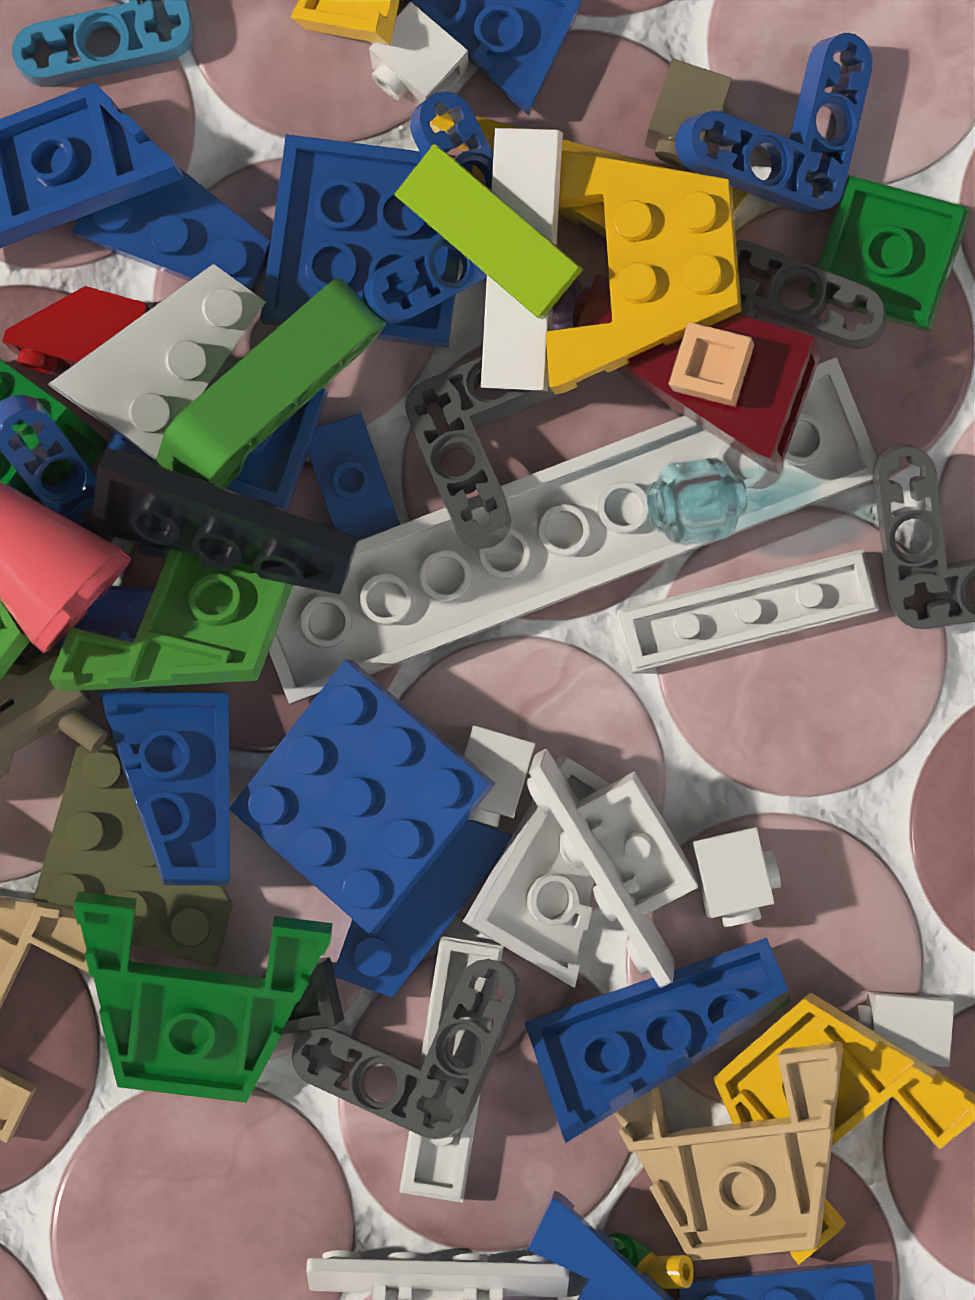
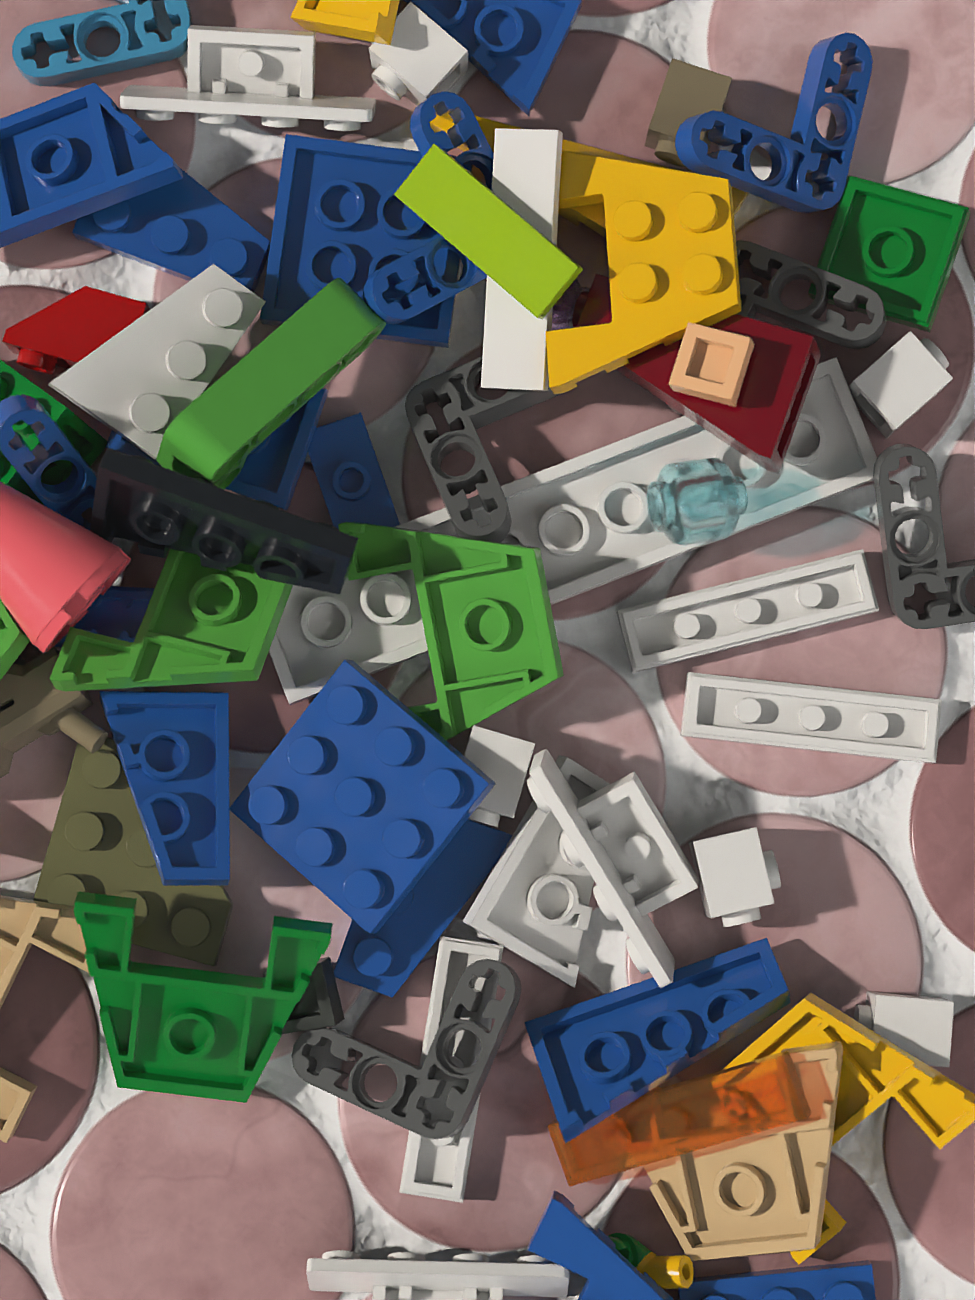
(249, 75): none -> white bracket
(480, 614): none -> bright green wing
(686, 1118): none -> clear orange tile
(811, 717): none -> white tile
(900, 383): none -> white brick

